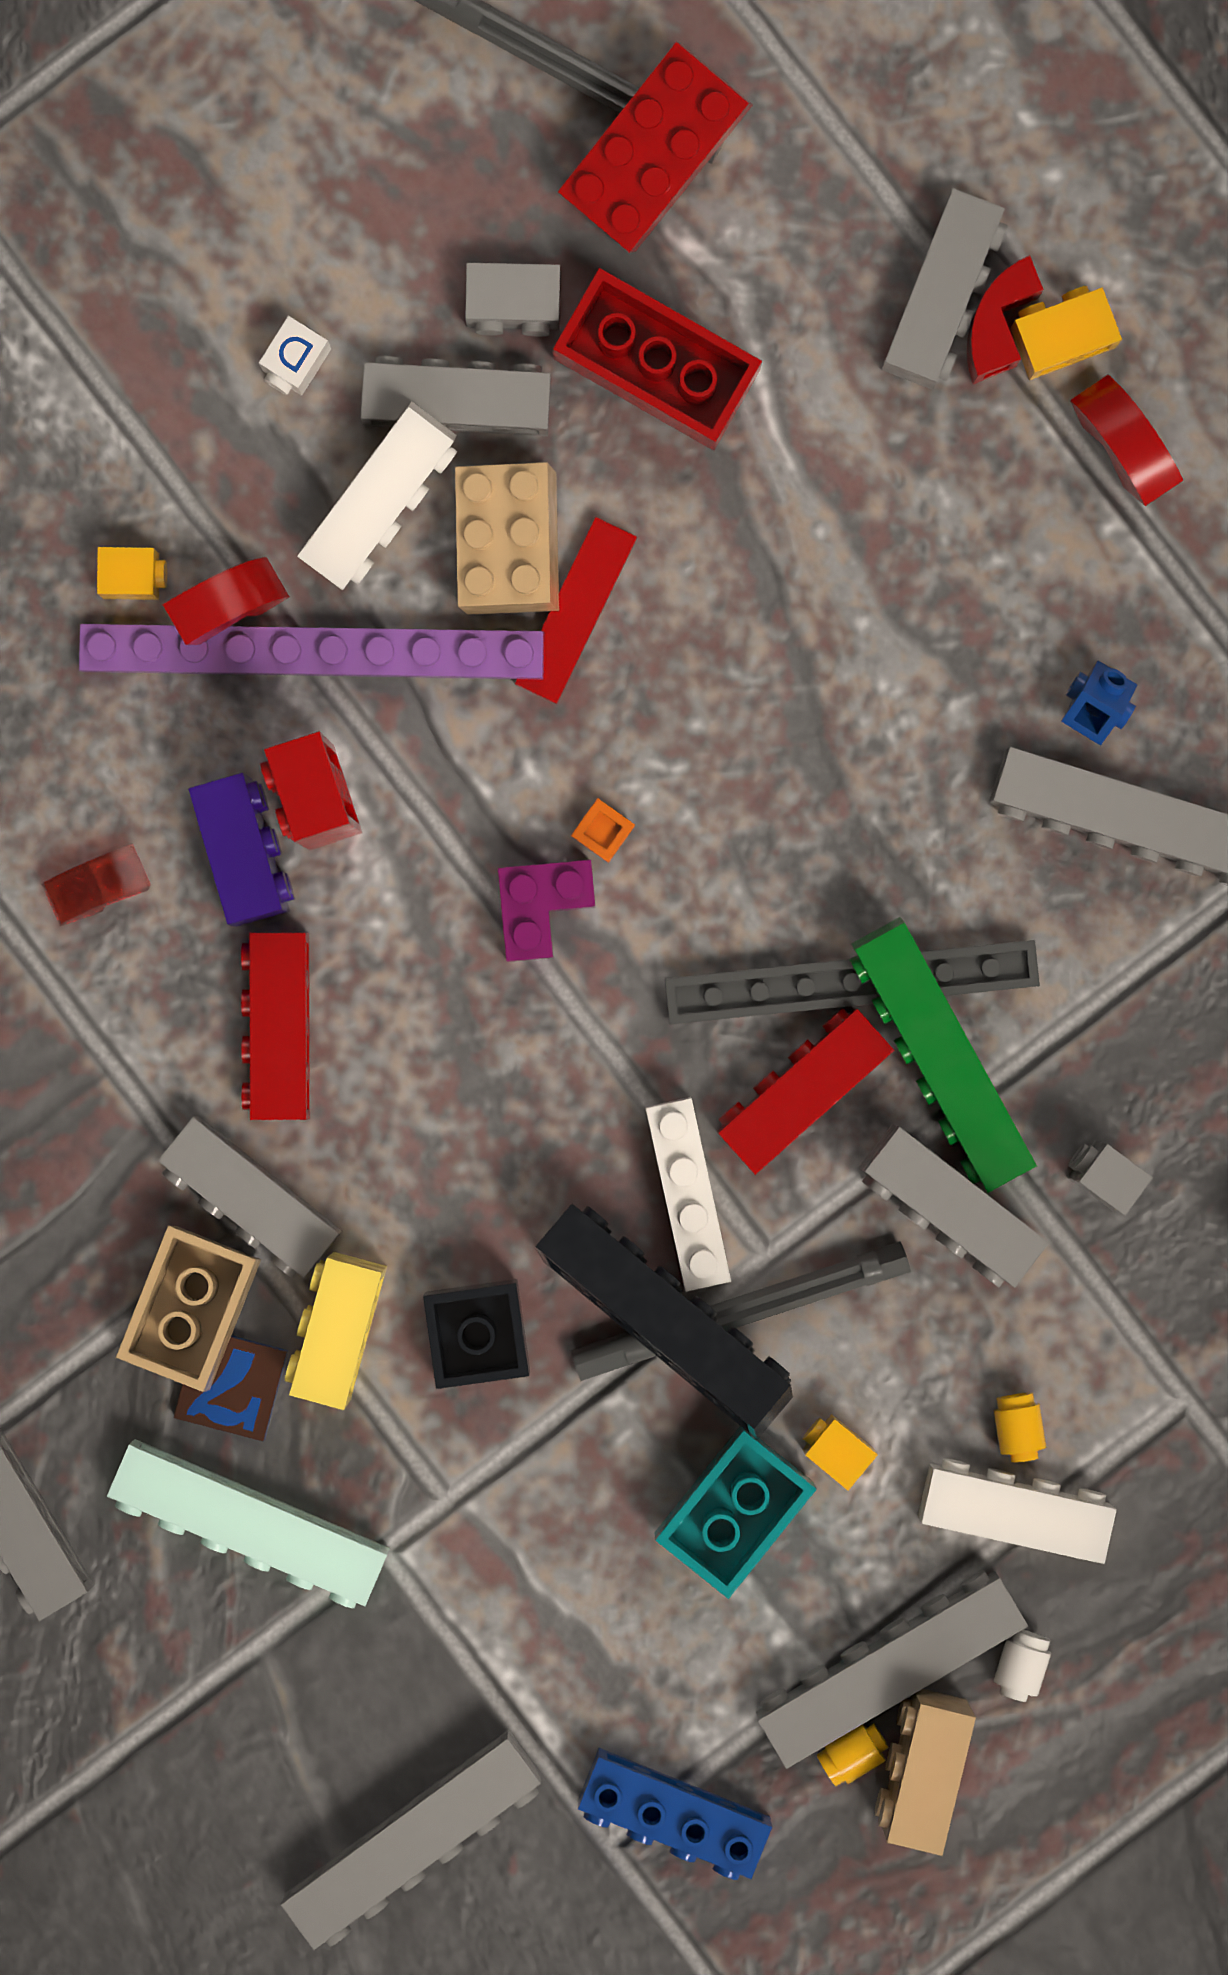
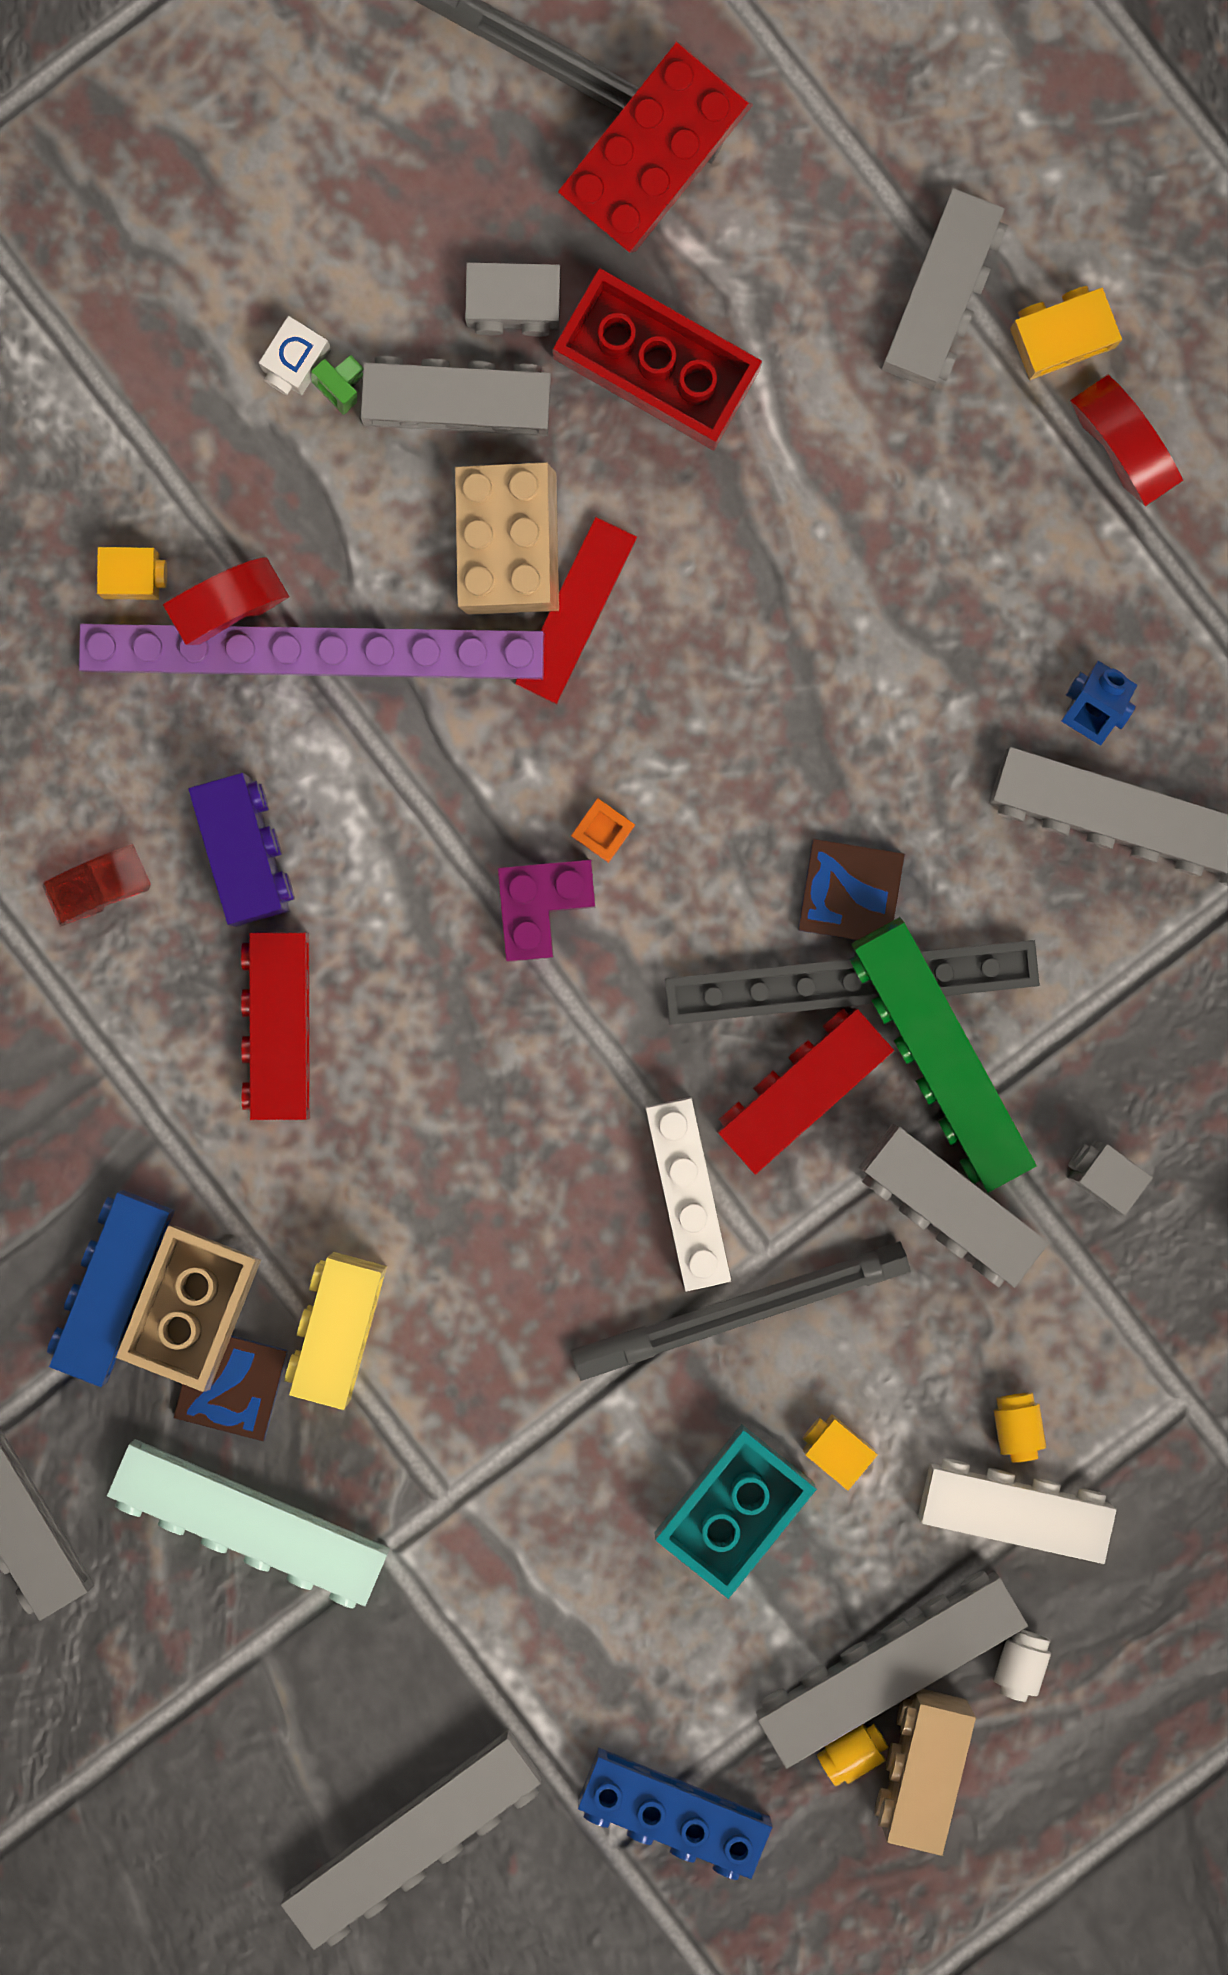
(110, 1287): none -> blue brick
(249, 1196): light grey brick -> none
(311, 790): red brick -> none
(339, 382): none -> bright green tile
(378, 495): white brick -> none
(476, 1334): black brick -> none
(665, 1321): black brick -> none
(849, 889): none -> reddish brown tile
(989, 338): red brick -> none

